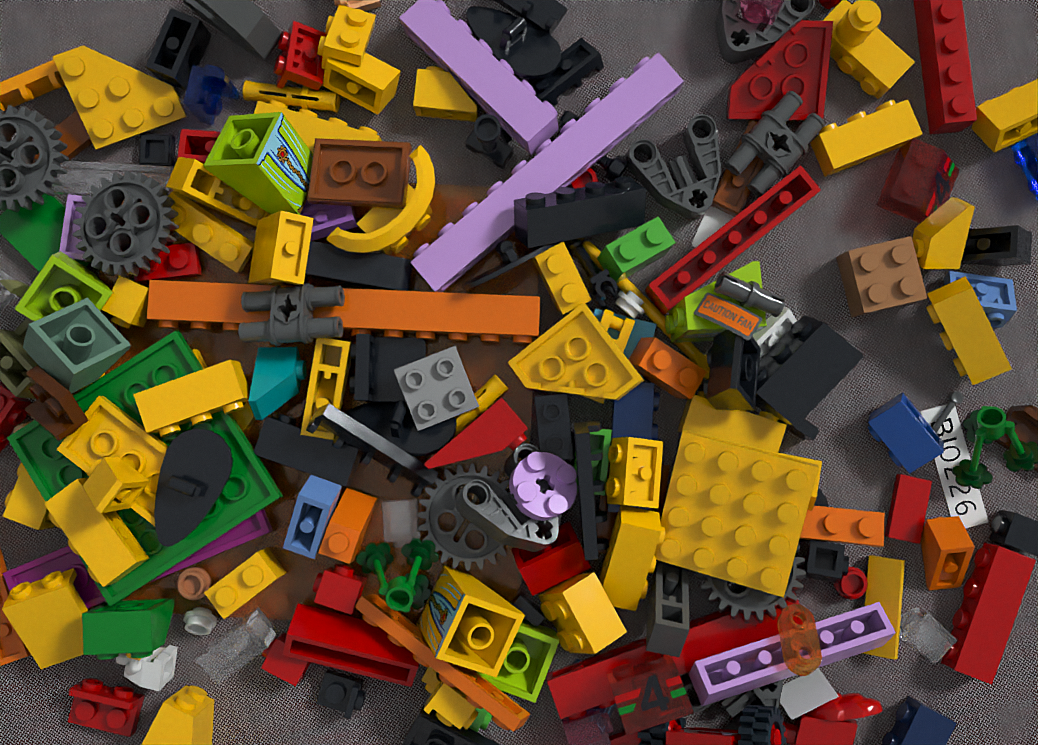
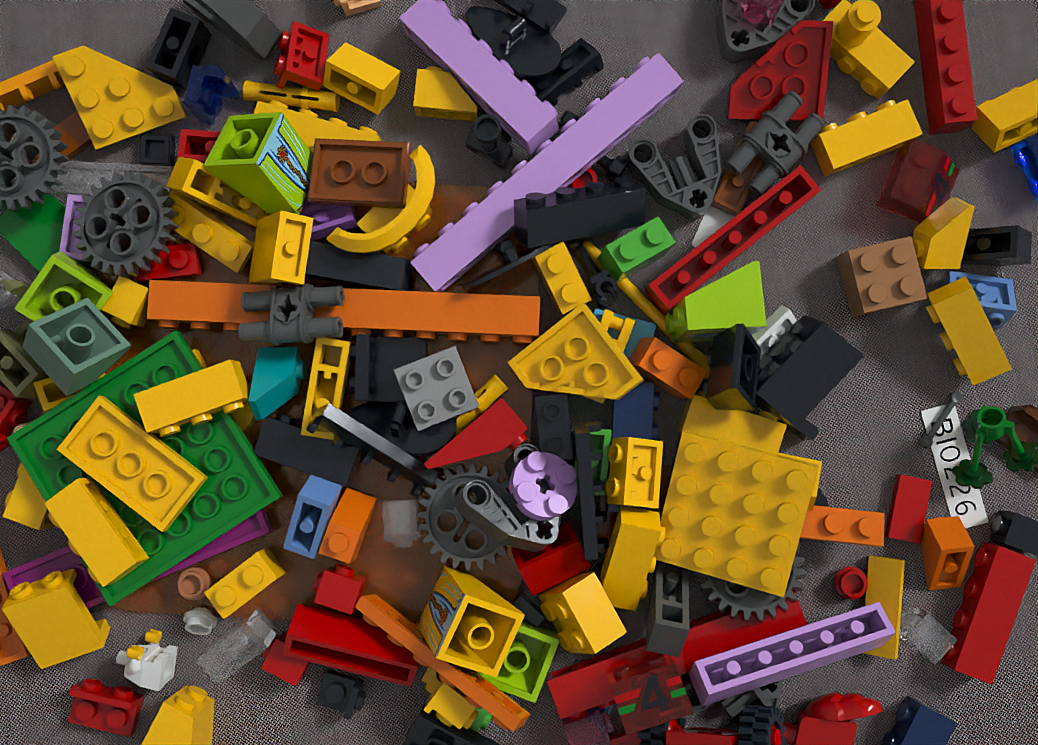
(55, 405): reddish brown bracket -> none
(113, 484): yellow slope -> none
(127, 627): green slope -> none
(190, 483): black shield -> none
(346, 35): yellow bracket -> none
(401, 590): dark green plant -> none
(630, 303): white plate -> none
(728, 315): sticker -> none
(749, 294): dark grey pin -> none
(799, 637): clear orange plate -> none
(806, 694): white sticker -> none
(826, 561): black brick -> none
(905, 433): blue brick -> none

